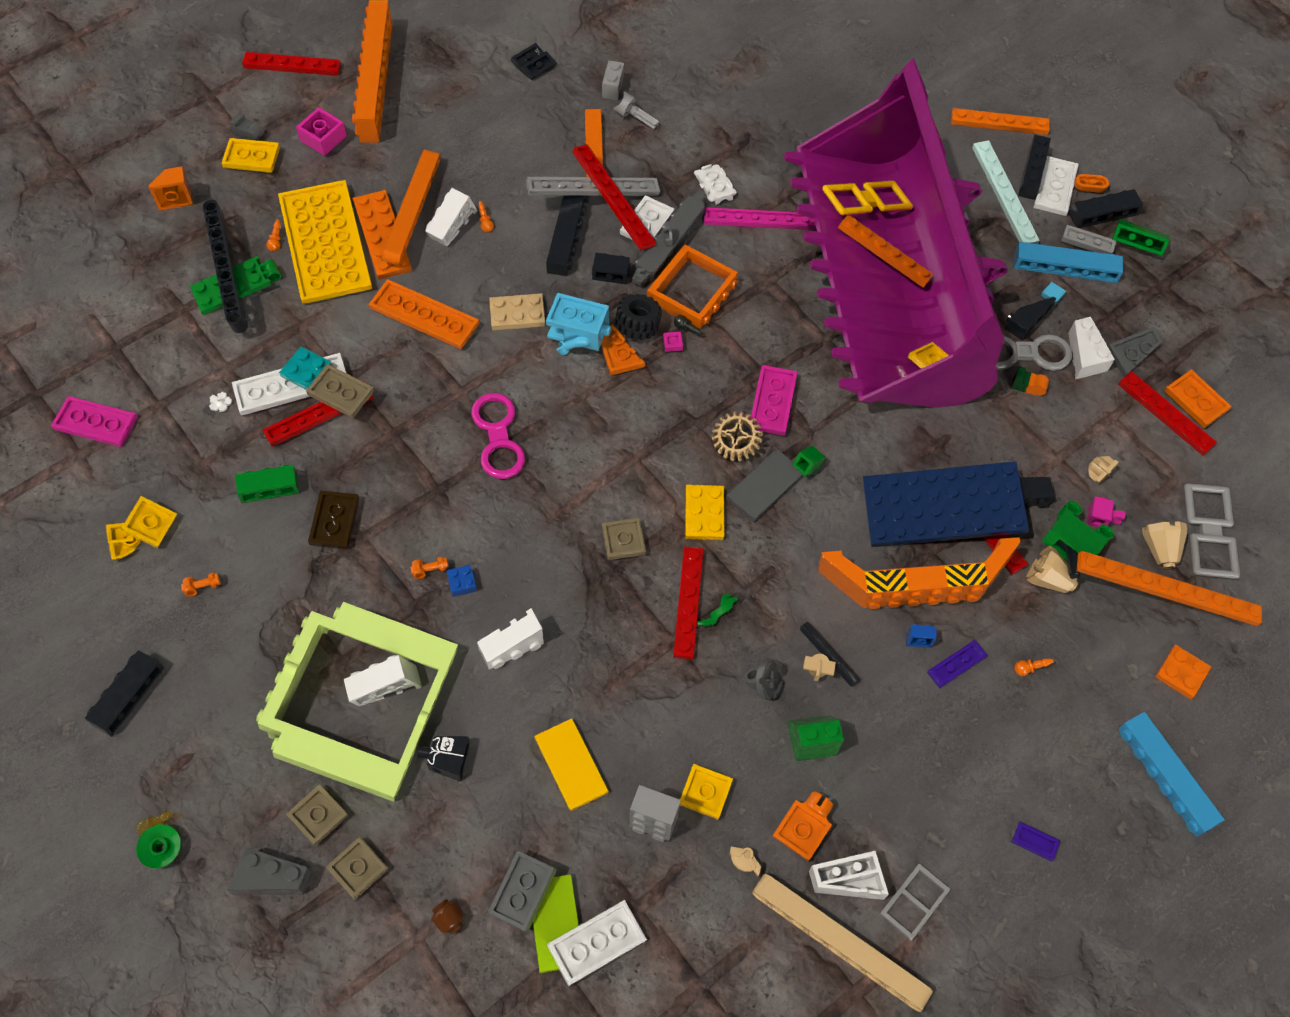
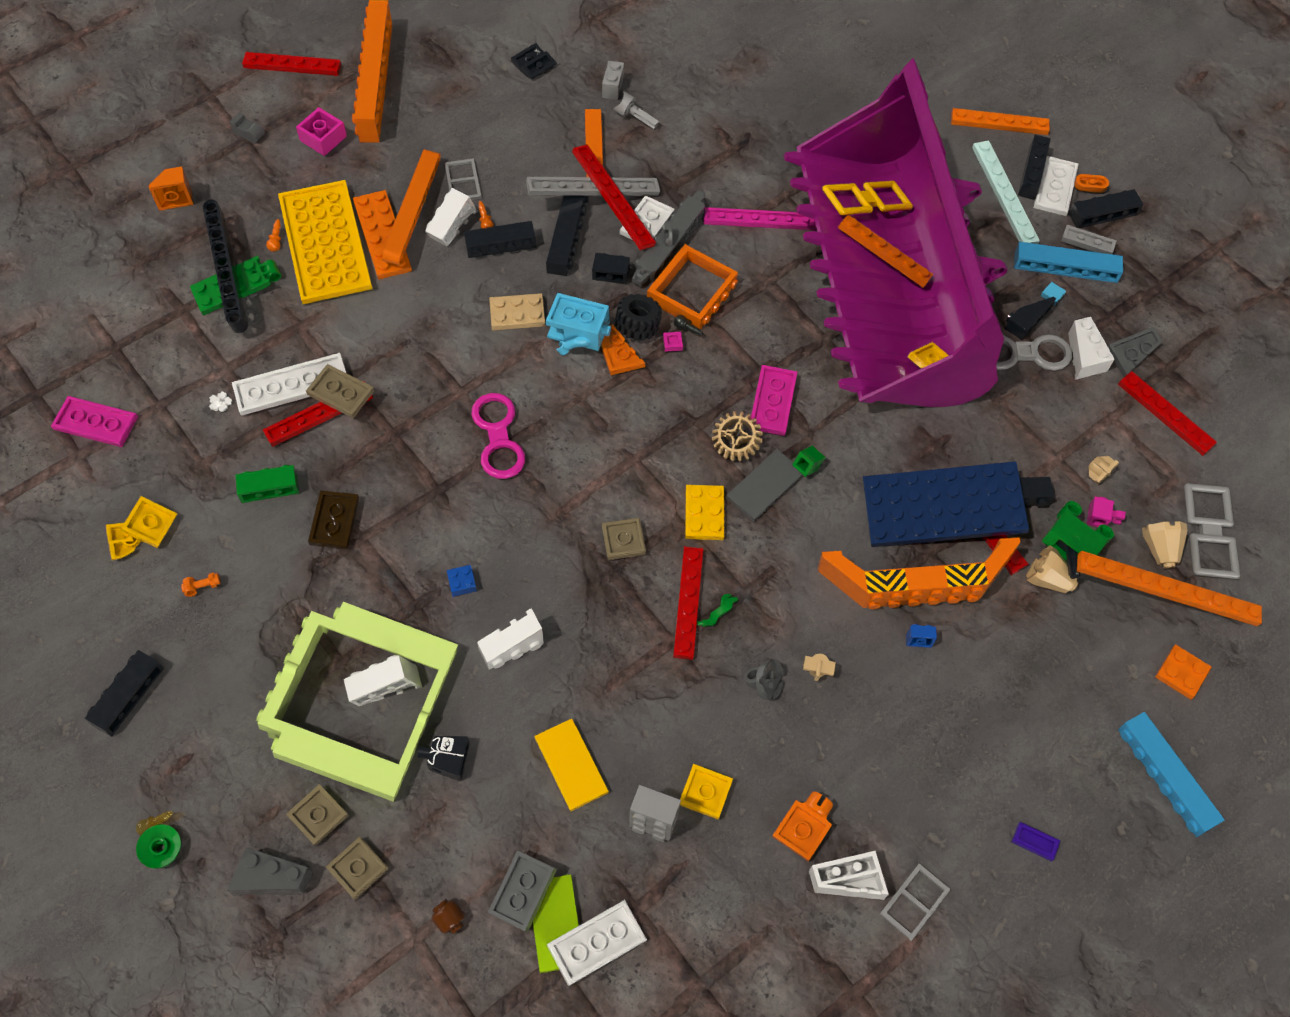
(250, 155): yellow plate -> none
(303, 368): teal plate -> none
(418, 568): orange bar -> none
(424, 314): orange plate -> none
(463, 180): none -> light grey window
(500, 239): none -> black brick
(715, 183): white piece -> none
(744, 860): tan piece -> none
(815, 737): green slope -> none
(824, 648): black axle -> none
(843, 943): tan beam -> none
(957, 664): dark purple tile -> none
(1024, 667): orange bar -> none
(1030, 382): leg -> none
(1140, 237): green brick -> none
(1197, 398): orange plate -> none

